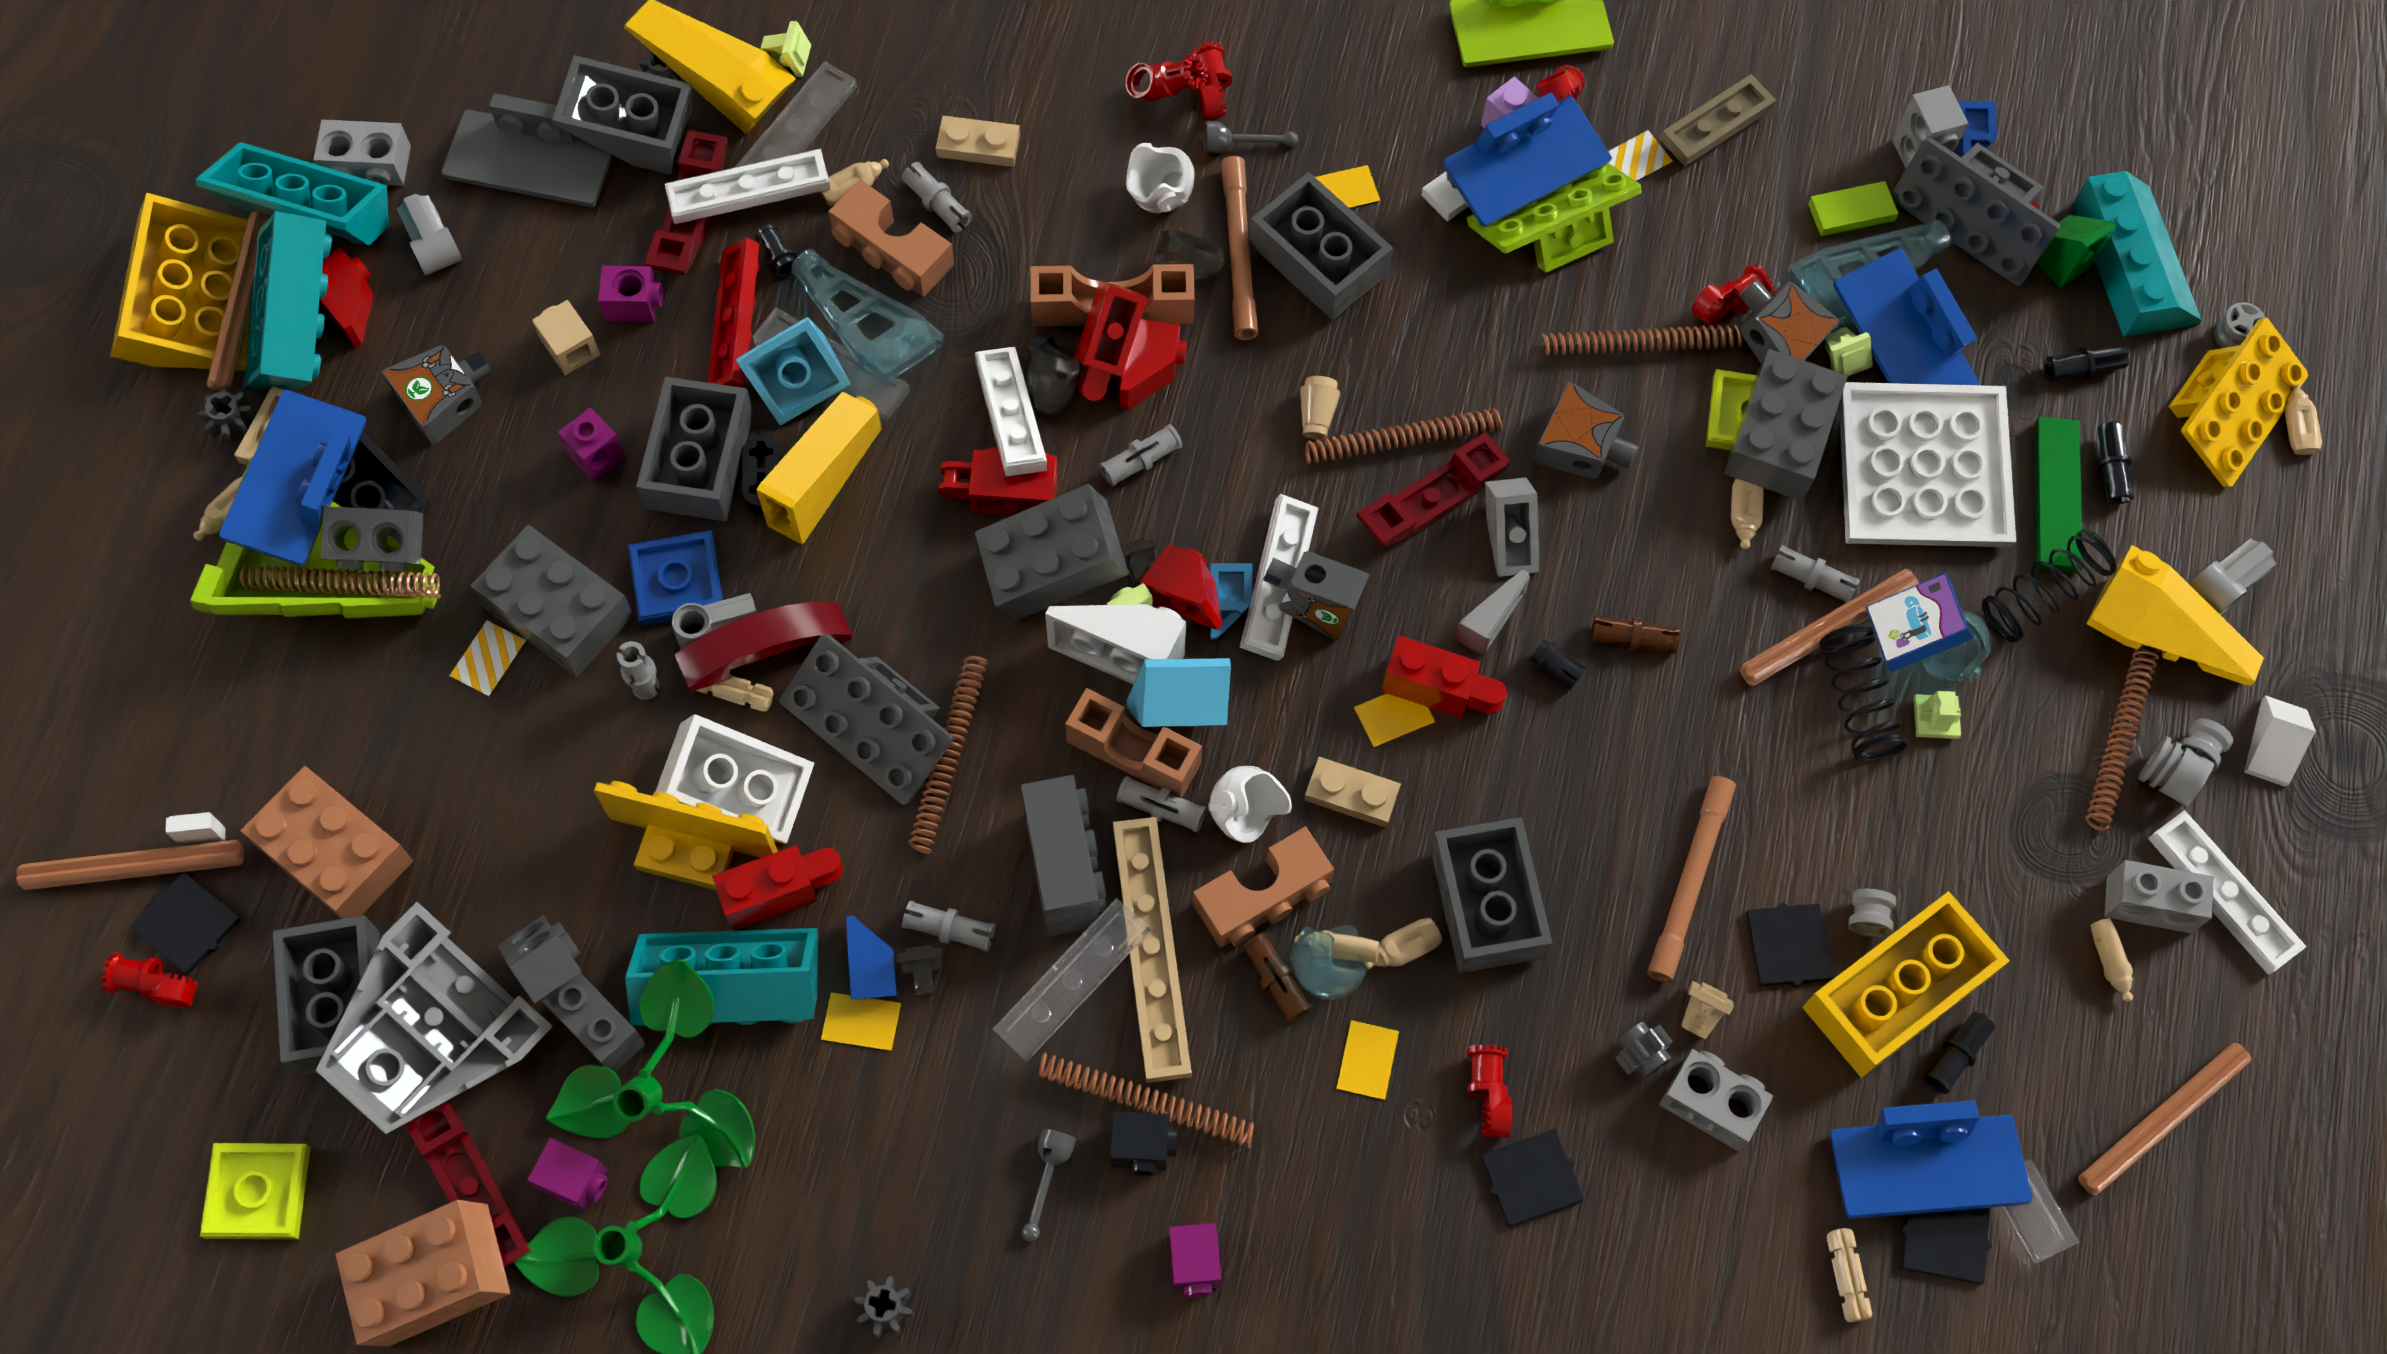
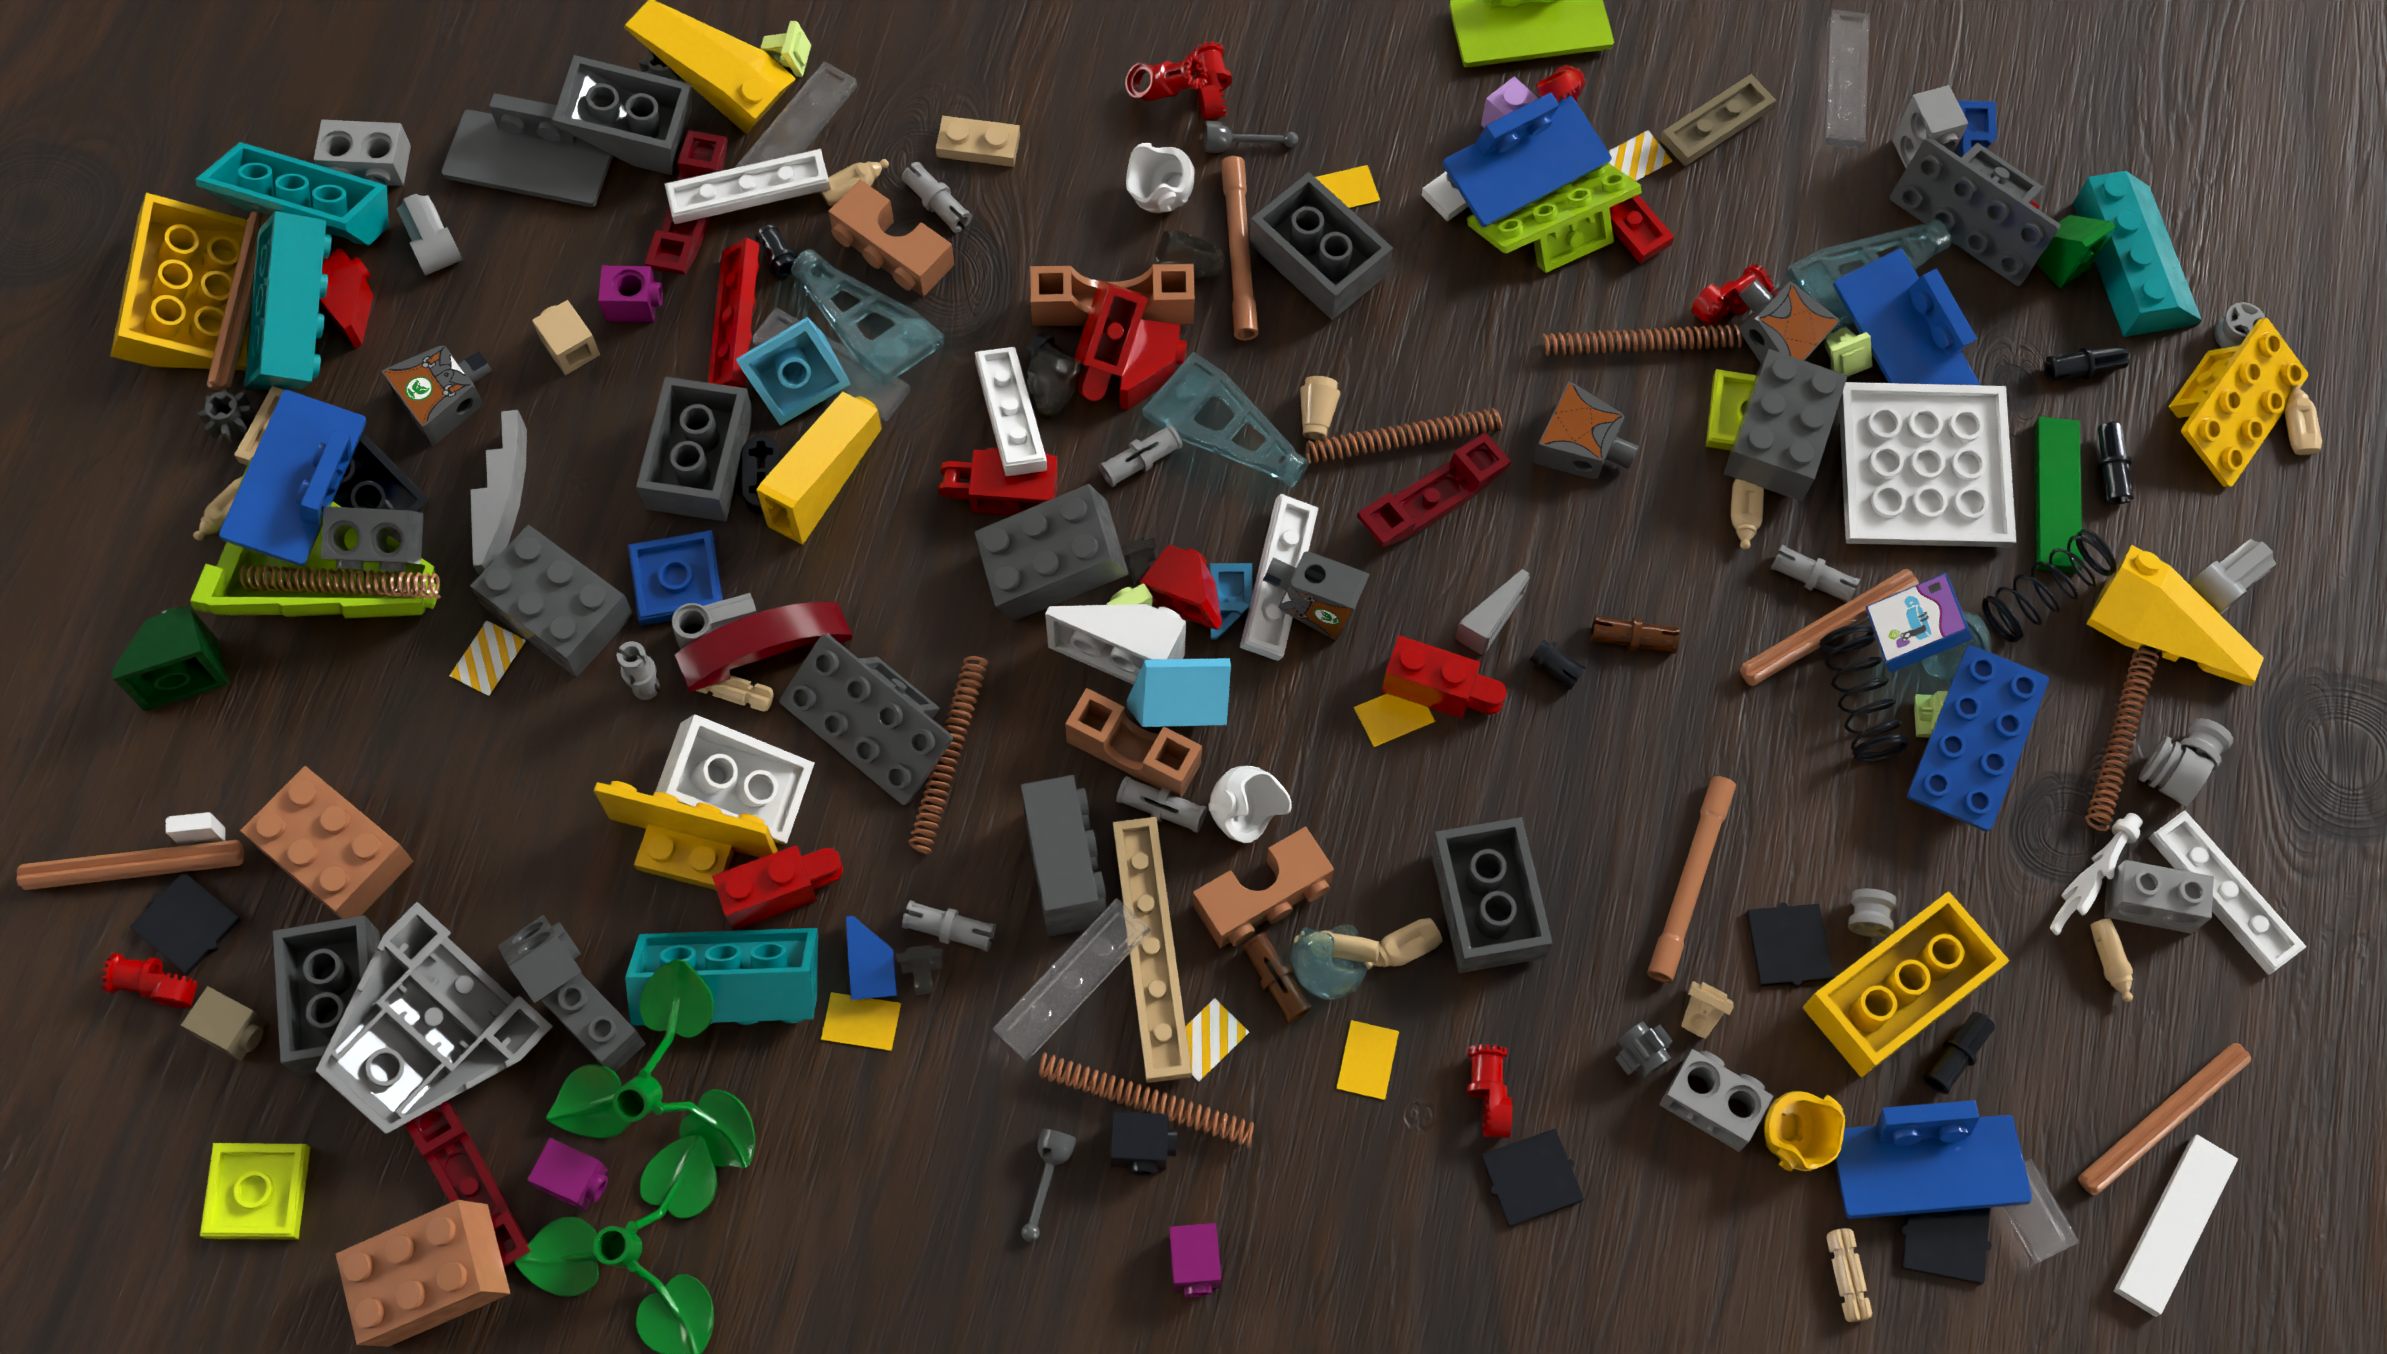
(170, 660): none -> dark green slope
(224, 1024): none -> dark tan brick
(497, 506): none -> light grey slope
(591, 444): magenta brick -> none
(877, 1296): dark grey gear -> none
(1187, 394): none -> clear light blue plate
(1212, 1037): none -> sticker
(1352, 792): tan plate -> none
(1513, 525): light grey slope -> none
(1639, 228): none -> red plate
(1804, 1130): none -> yellow cap
(1846, 79): none -> clear tile
(1853, 208): lime tile -> none
(1978, 738): none -> blue bracket
(2086, 886): none -> white piece
(2175, 1225): none -> white tile
(2279, 741): white slope -> none

